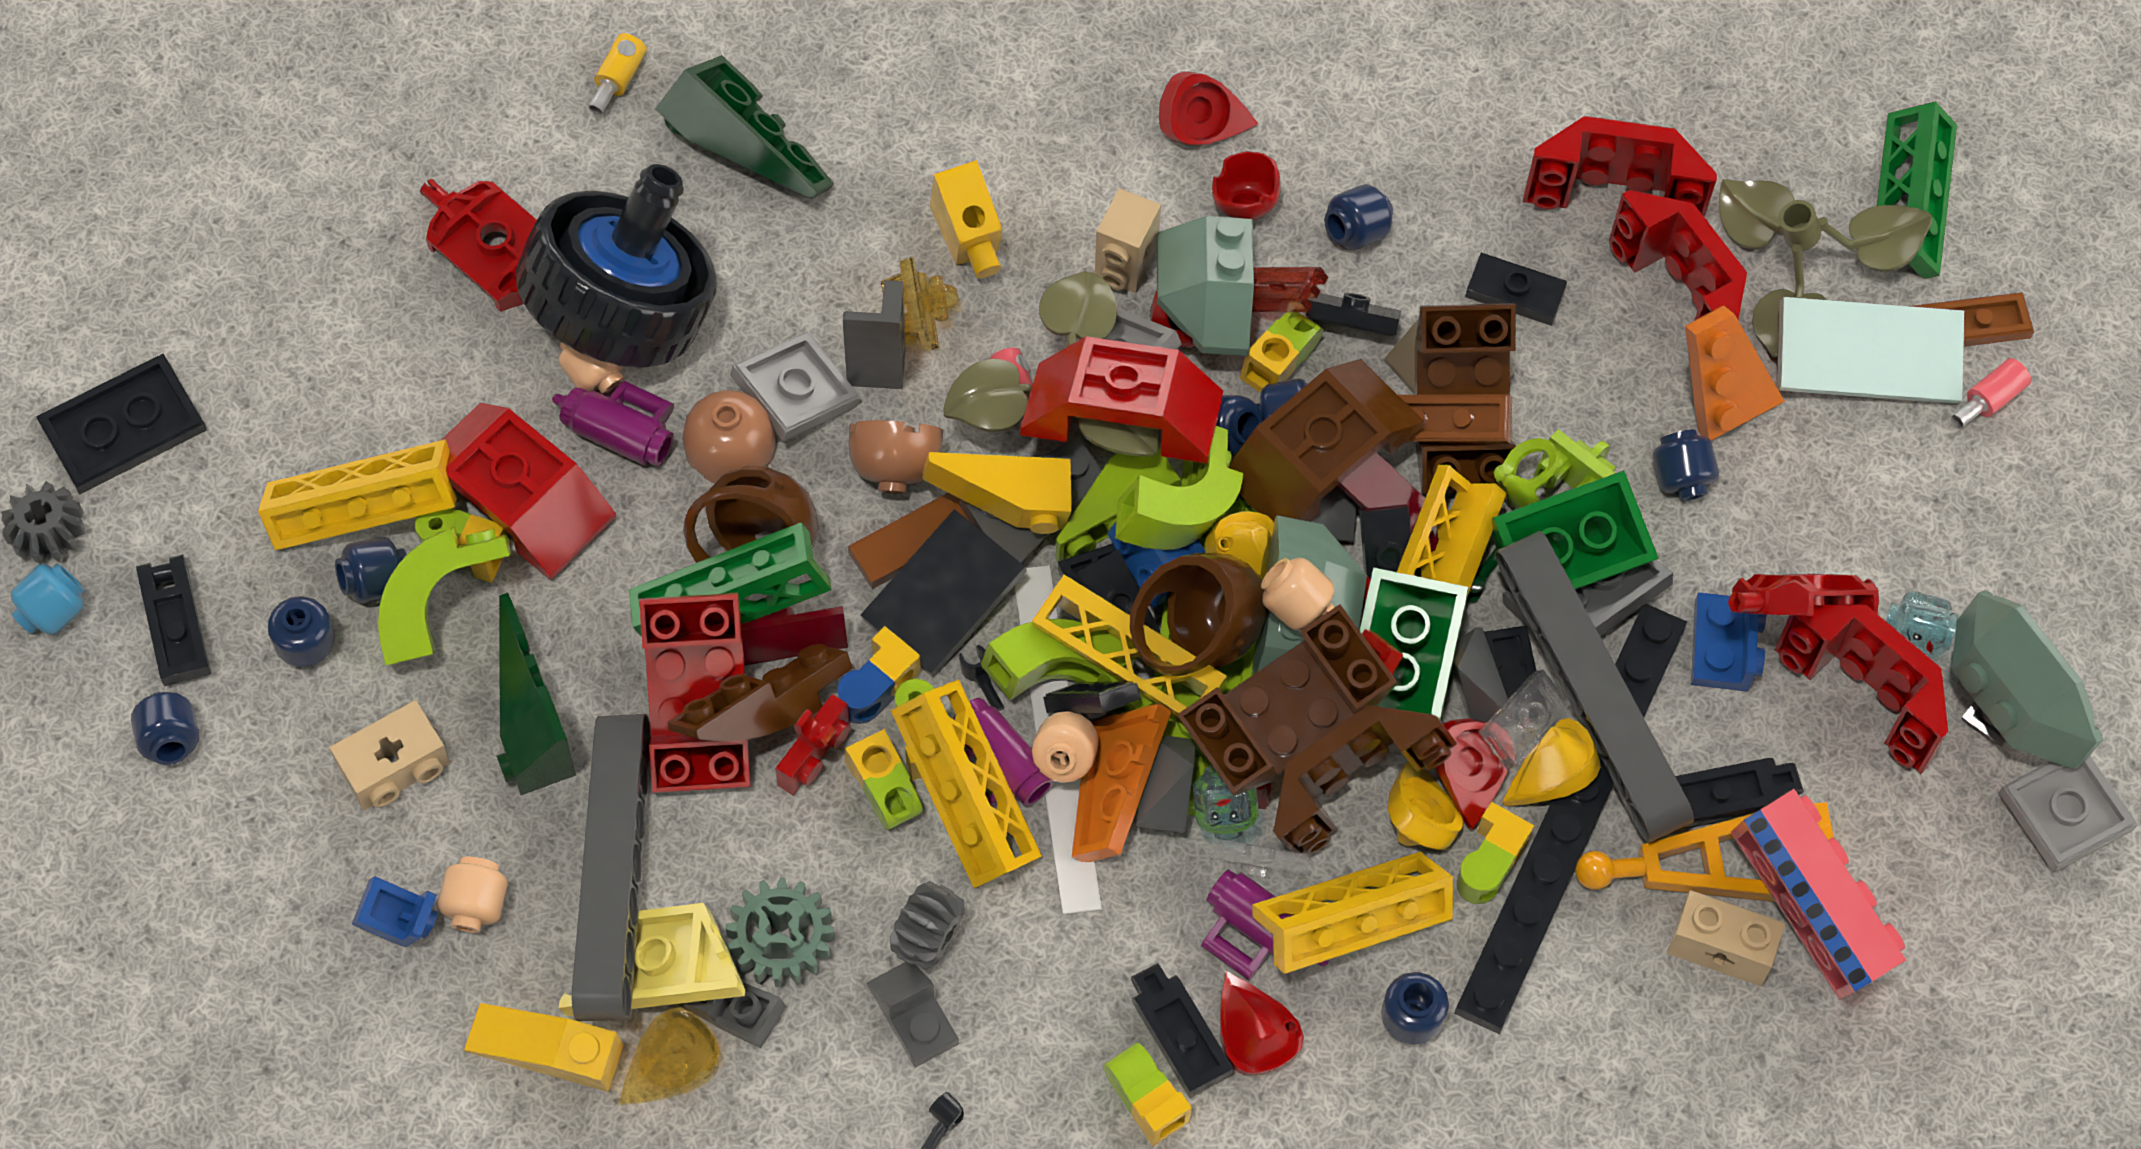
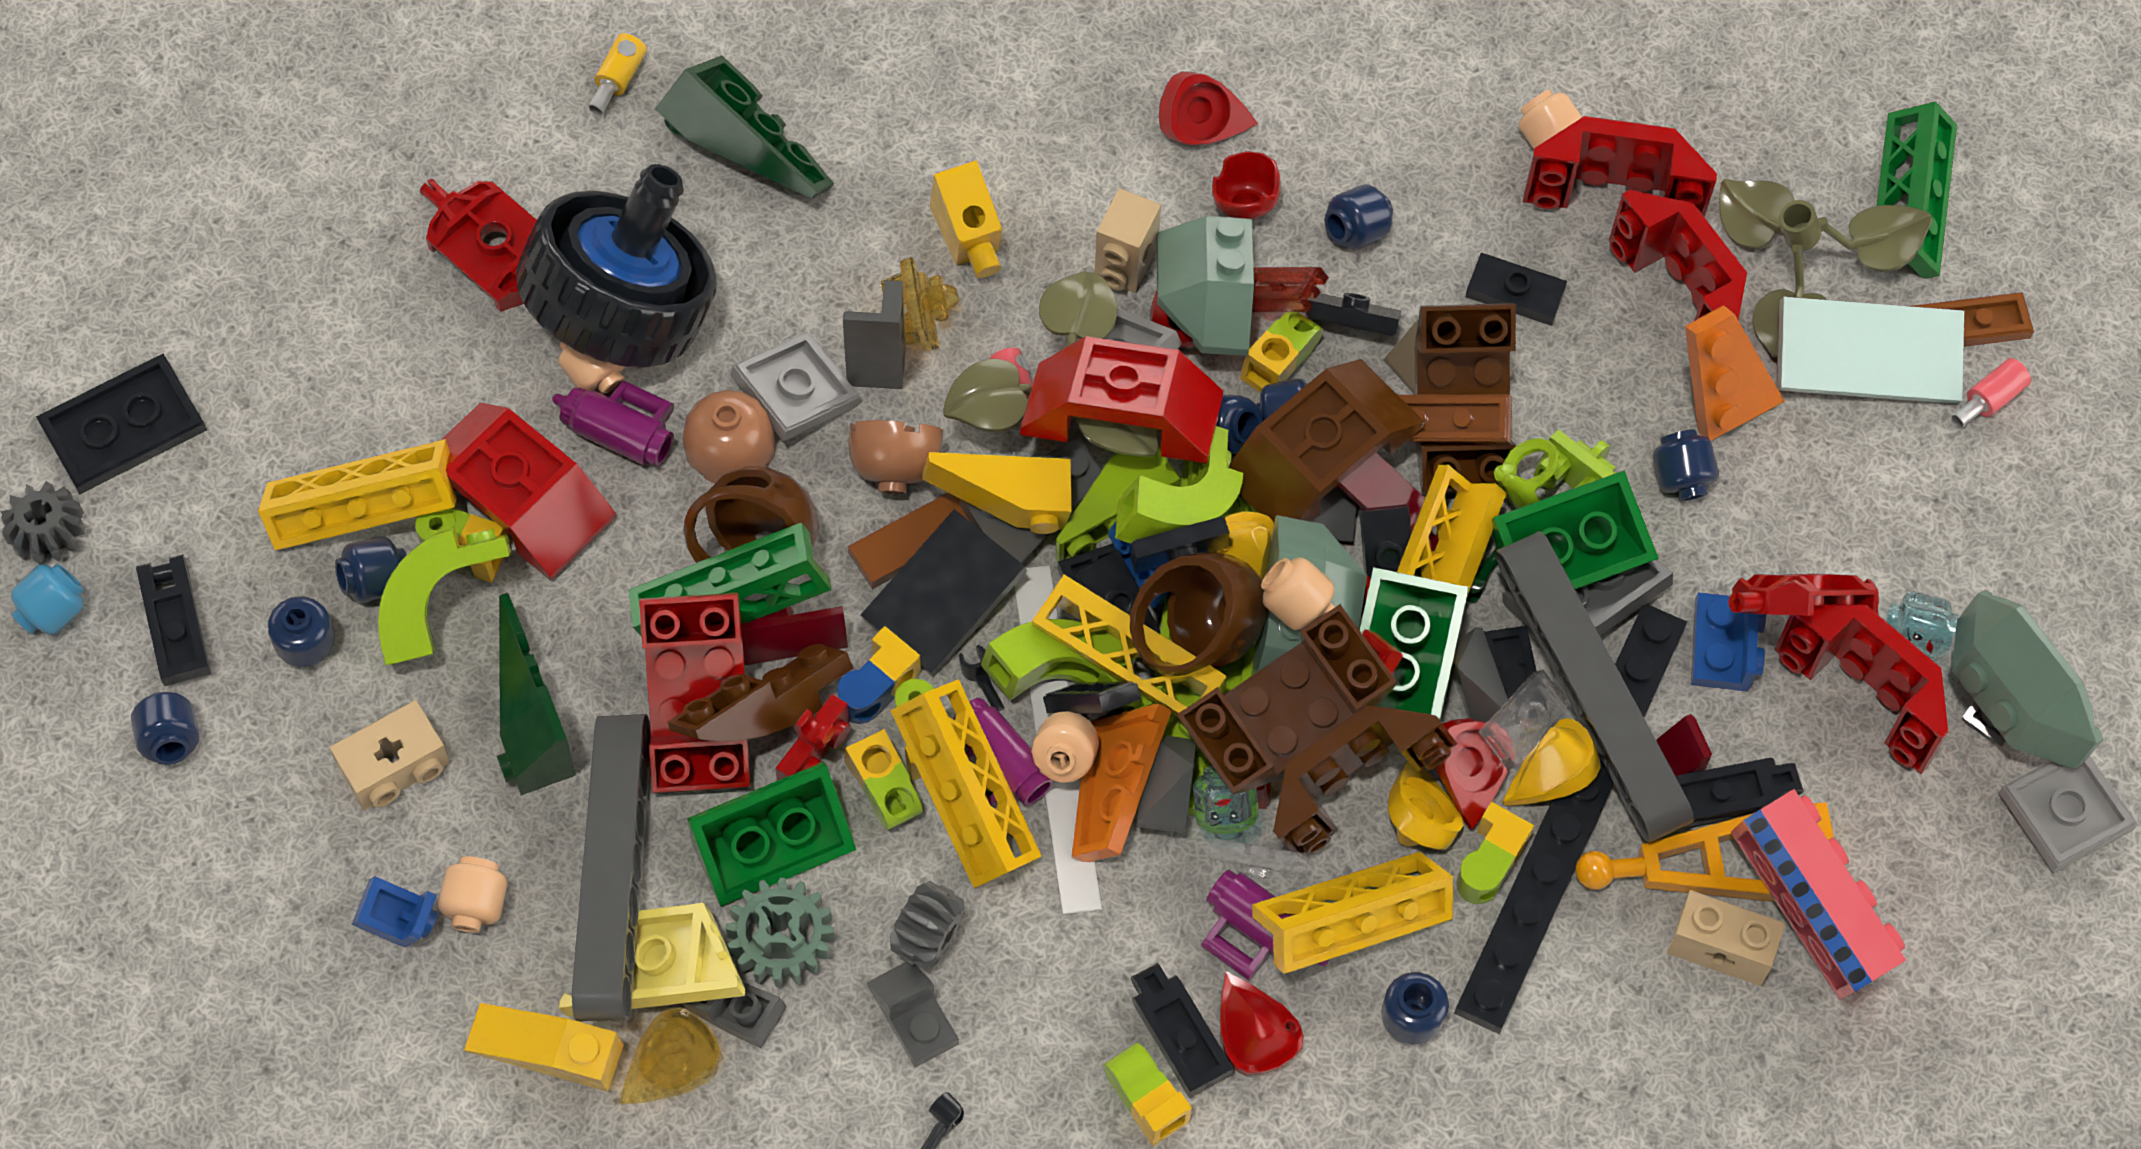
(771, 833): none -> green slope
(1166, 546): none -> black plate
(1547, 116): none -> light nougat head
(1685, 747): none -> dark red slope

